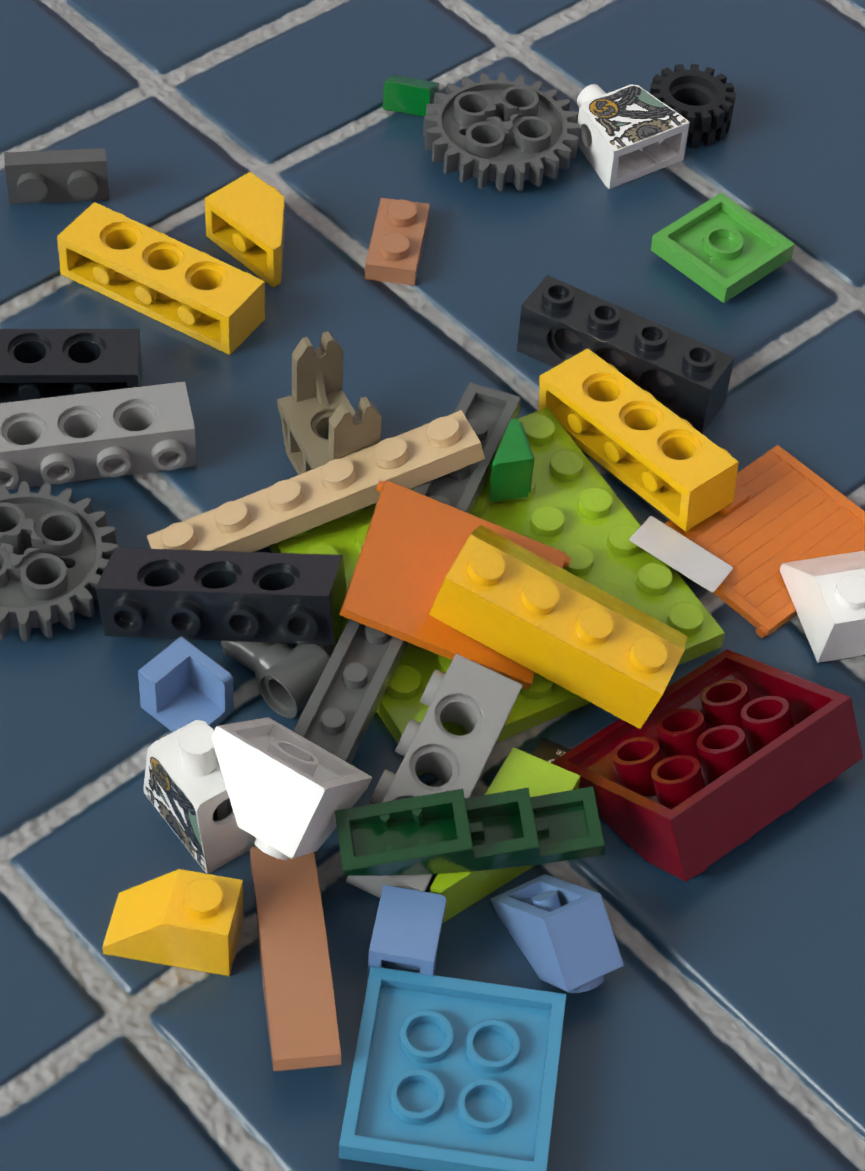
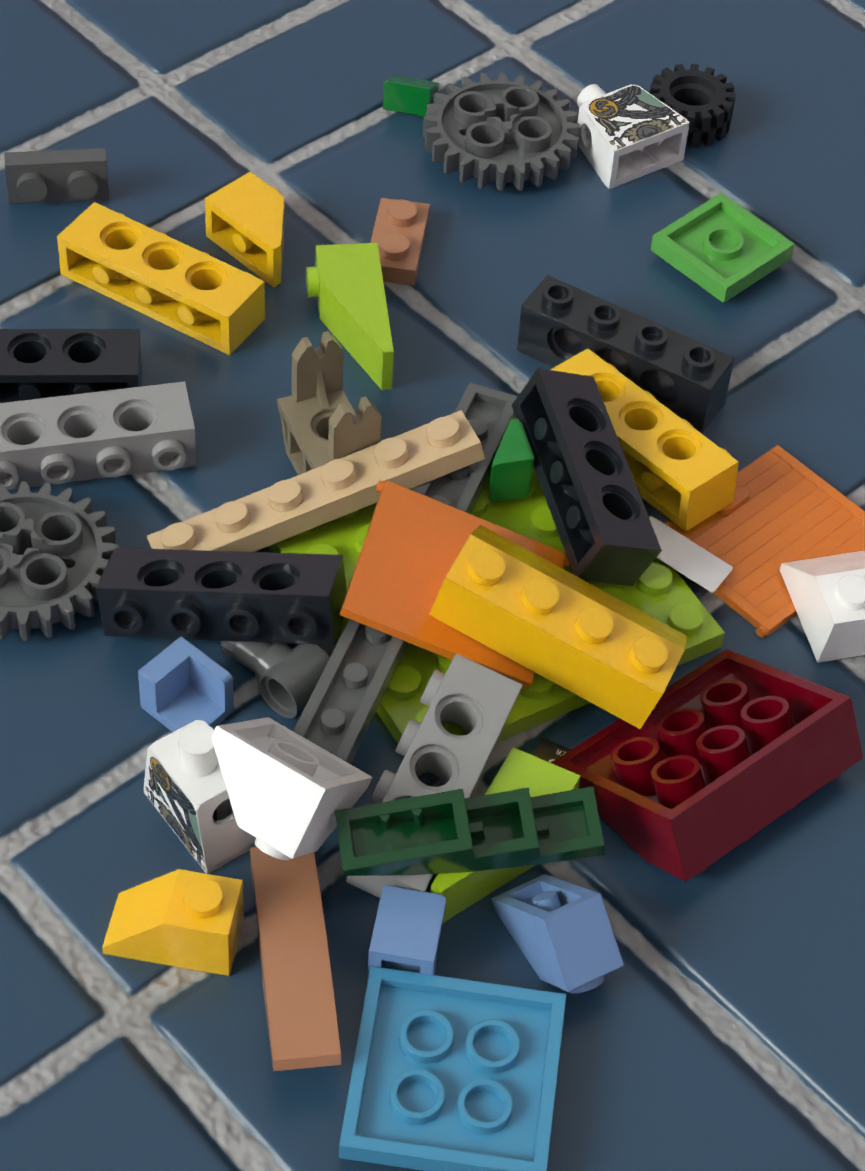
(354, 305): none -> lime slope
(586, 478): none -> black brick

